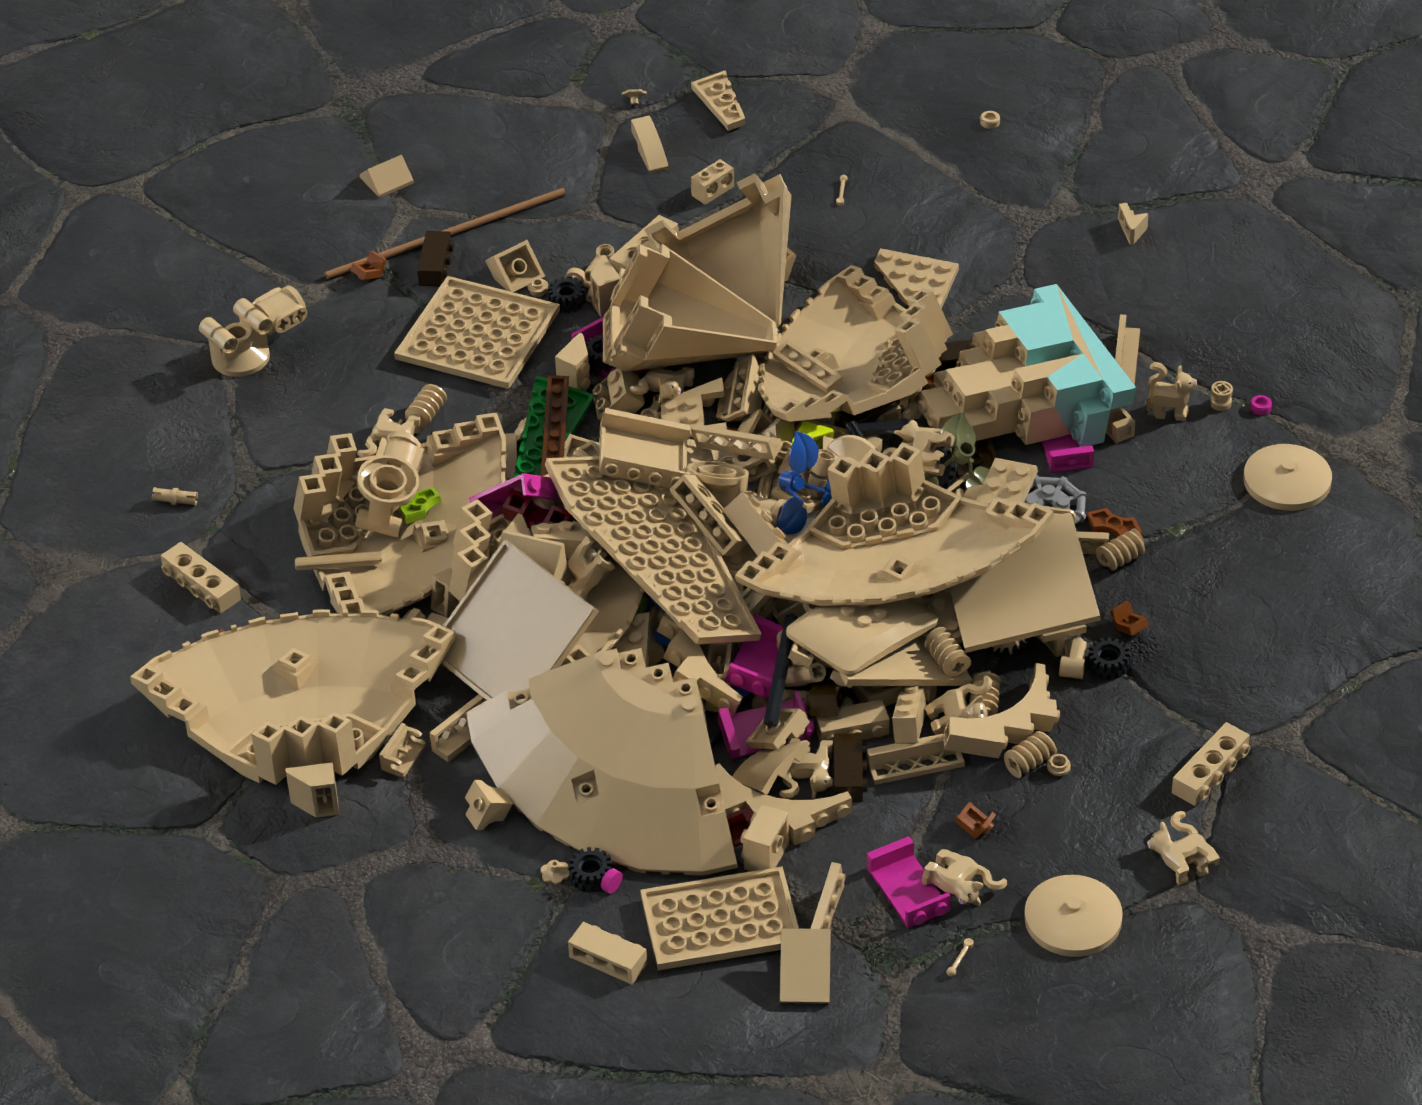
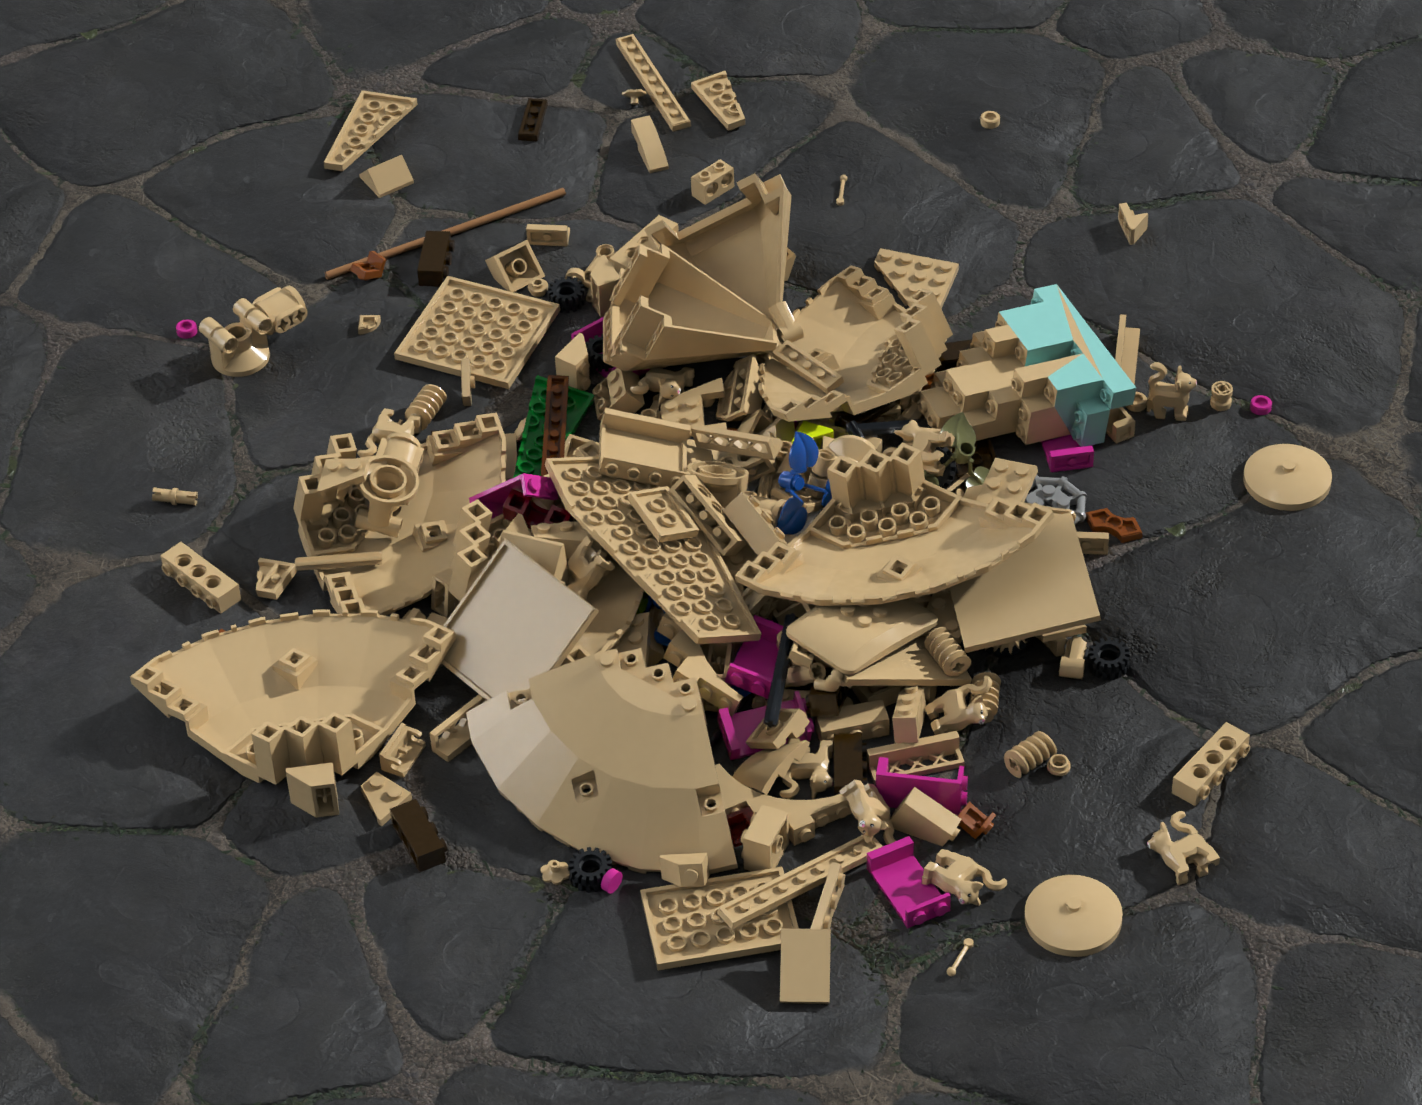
(186, 329): none -> dark pink tile
(273, 577): none -> tan wing
(342, 474): none -> tan wing
(367, 123): none -> tan wing
(368, 323): none -> tan tile
(383, 795): none -> tan wing
(418, 835): none -> dark brown brick
(419, 505): lime tile -> none
(467, 382): none -> tan plate
(486, 804): tan brick -> none
(532, 119): none -> dark brown tile
(548, 234): none -> tan panel
(607, 952): tan brick -> none
(653, 82): none -> tan tile
(663, 514): none -> tan plate
(685, 869): none -> tan slope
(786, 326): none -> tan piece
(794, 882): none -> tan plate
(832, 682): none -> tan arm
(869, 810): none -> tan animal
(897, 786): none -> dark pink panel
(925, 819): none -> tan slope
(991, 734): tan arch -> none
(1121, 549): tan piece -> none
(1126, 620): dark orange bracket -> none
(1139, 403): none -> tan tile

